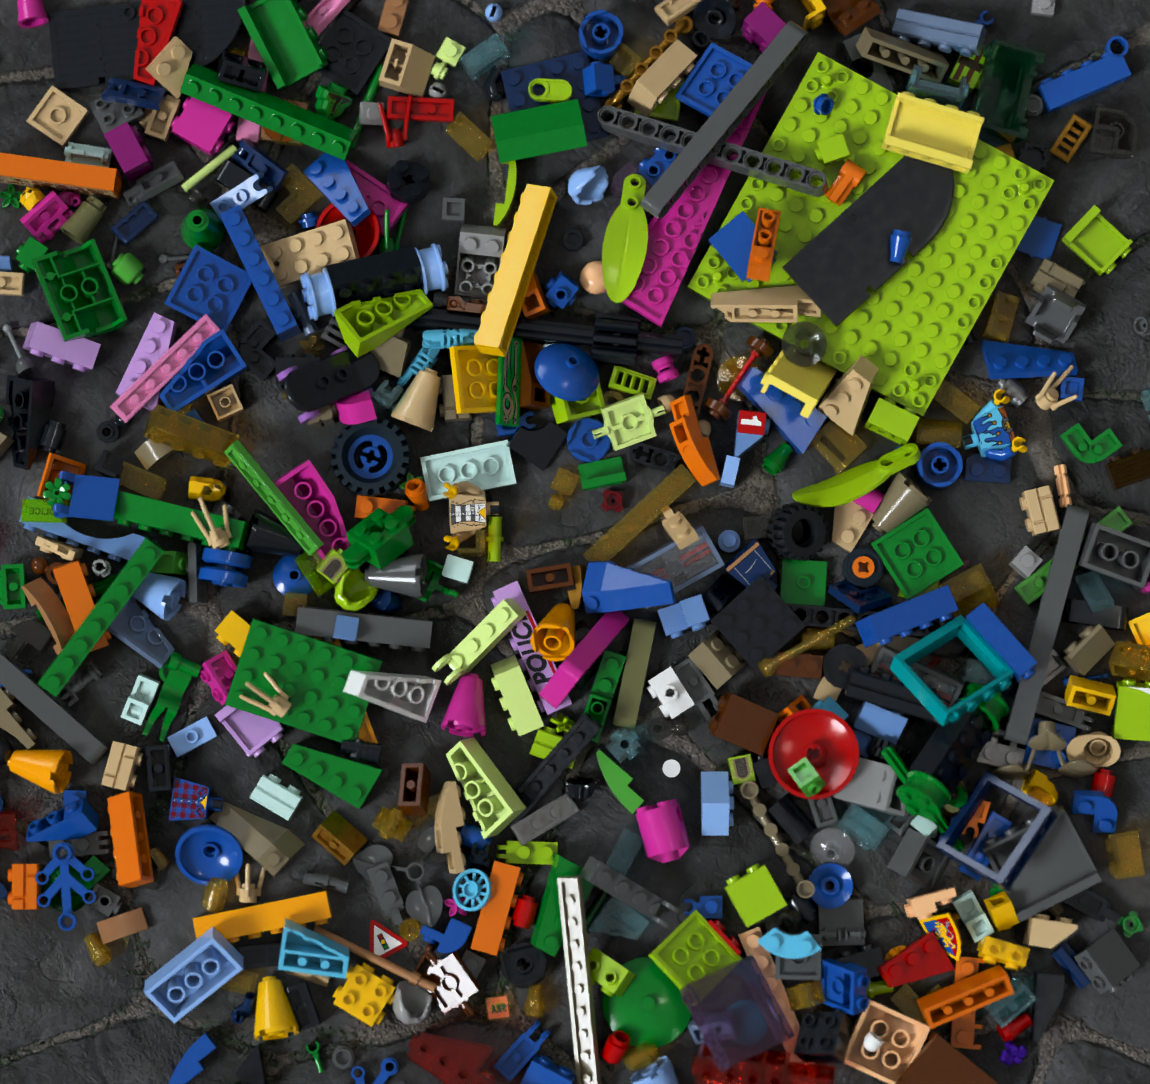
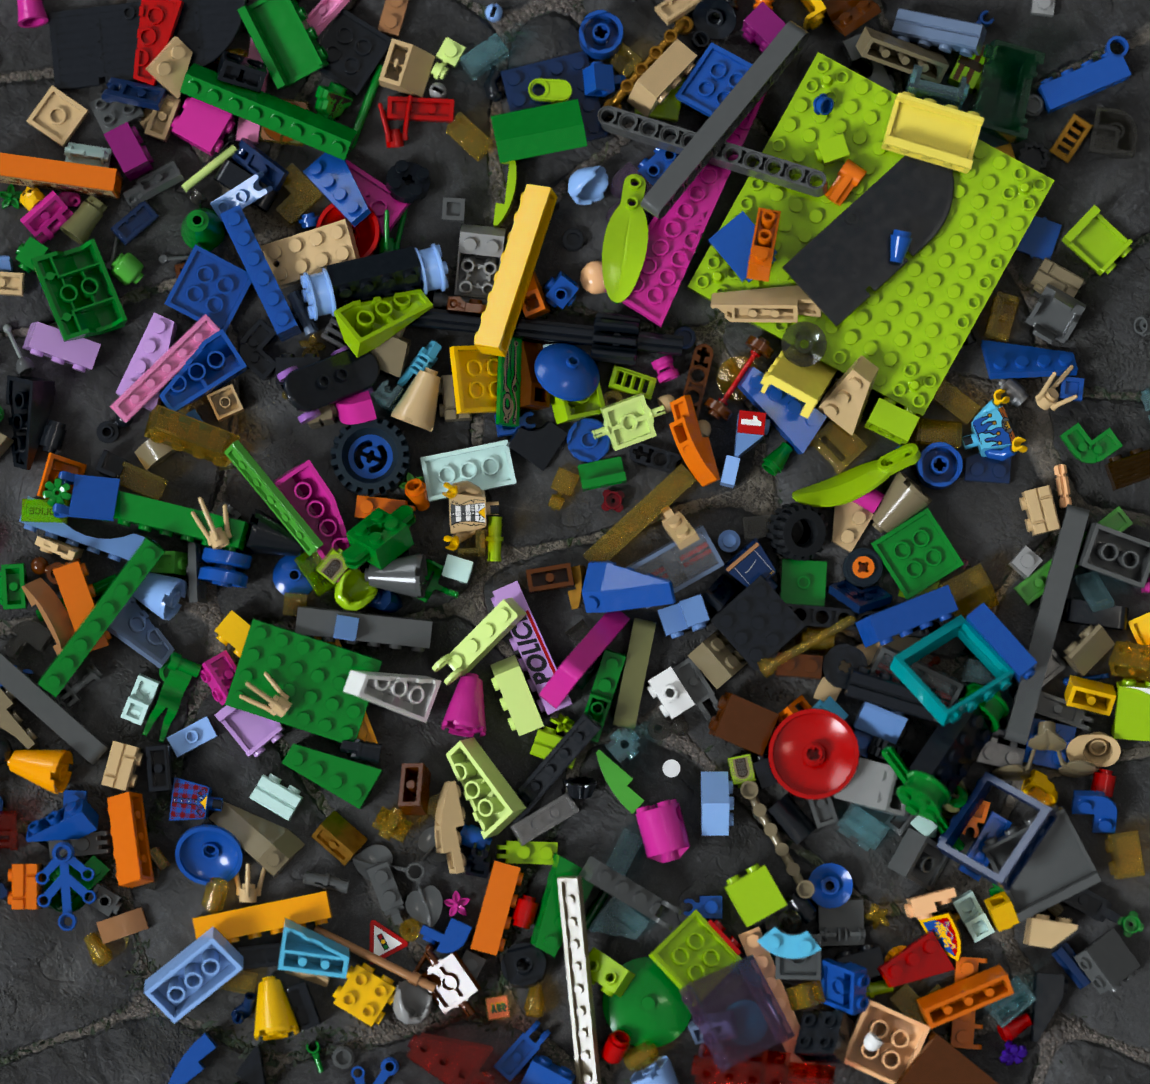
(99, 564): light grey pin -> none
(207, 488): yellow rock -> none
(370, 114): light grey plate -> none
(447, 338): medium azure hinge -> none
(472, 890): medium azure wheel -> none
(555, 633): light orange cone -> none
(806, 777): bright green bracket -> none
(833, 840): clear dish -> none
(877, 916): none -> clear yellow plant
(996, 950): yellow plate -> none

